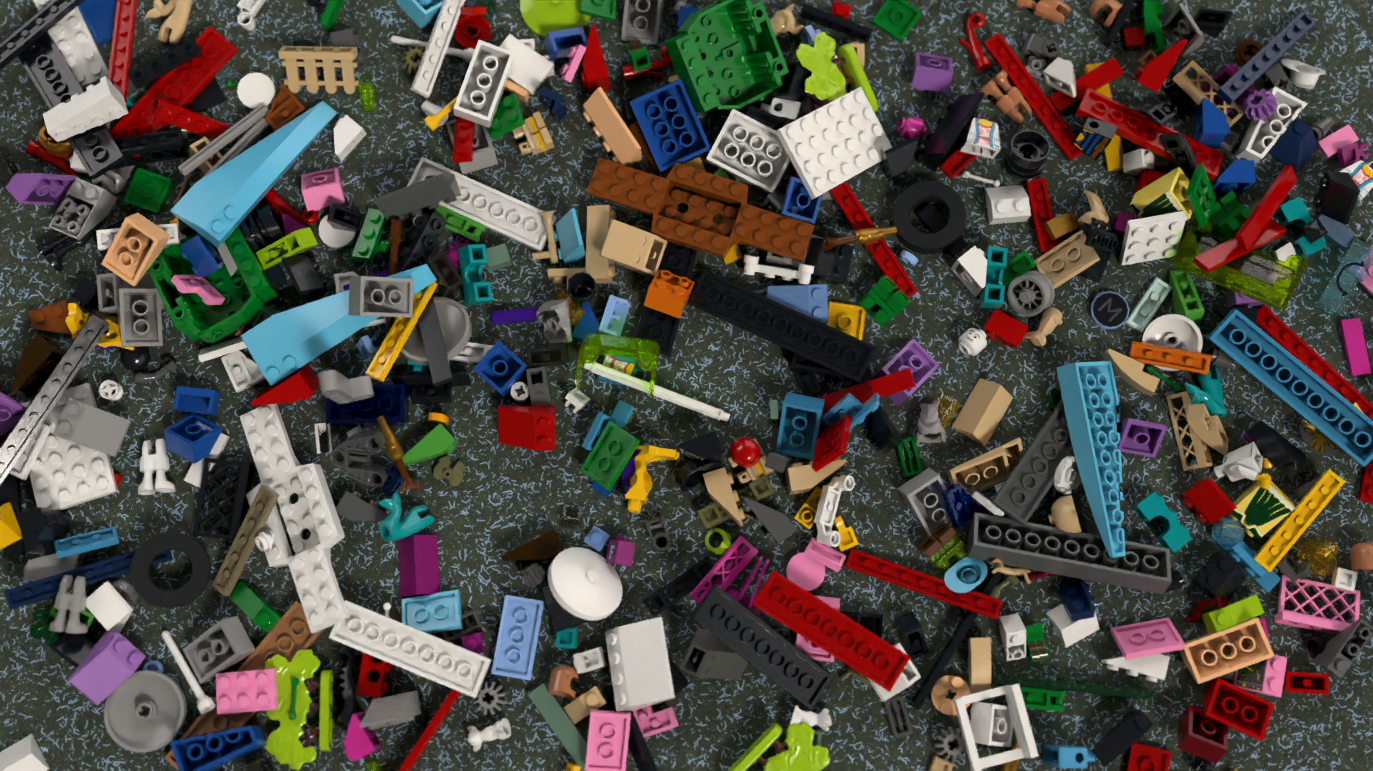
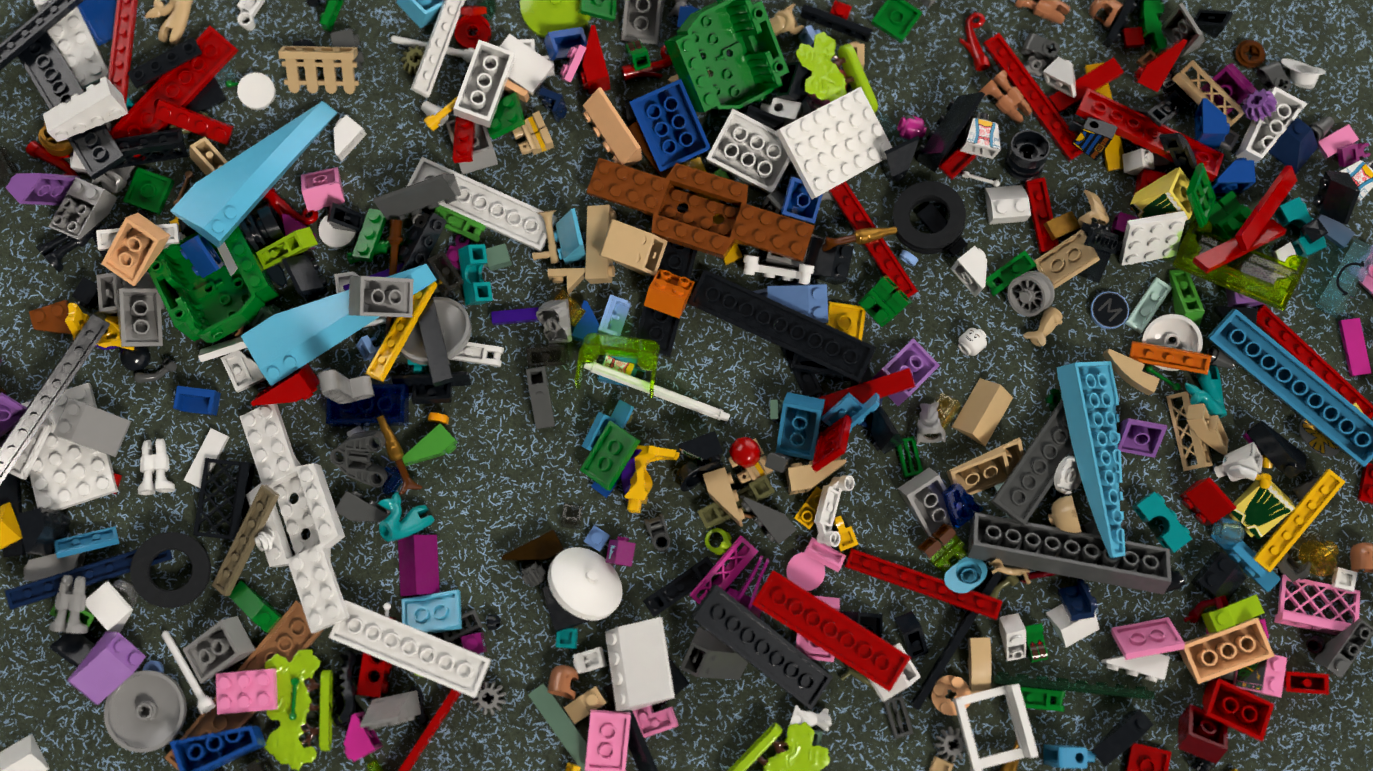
(35, 365): dark brown slope -> none
(41, 626): dark green plate -> none
(107, 388): white wheel -> none
(192, 437): blue slope -> none
(198, 285): bright pink plate -> none
(223, 139): light grey axle -> none
(242, 144): light grey axle -> none
(284, 109): dark orange wing -> none
(323, 438): sticker -> none
(367, 95): clear neon green cone -> none
(443, 471): olive piece -> none
(499, 730): white animal -> none
(501, 369): blue slope -> none
(518, 637): light blue plate -> none
(523, 397): white wheel -> none
(528, 427): red slope -> none
(577, 398): white tile -> none
(581, 287): black hair -> none
(932, 73): medium lavender slope -> none
(985, 501): tile -> none
(991, 724): white slope -> none
(993, 293): teal arch -> none
(1004, 329): red brick -> none
(1265, 58): dark blue tile -> none

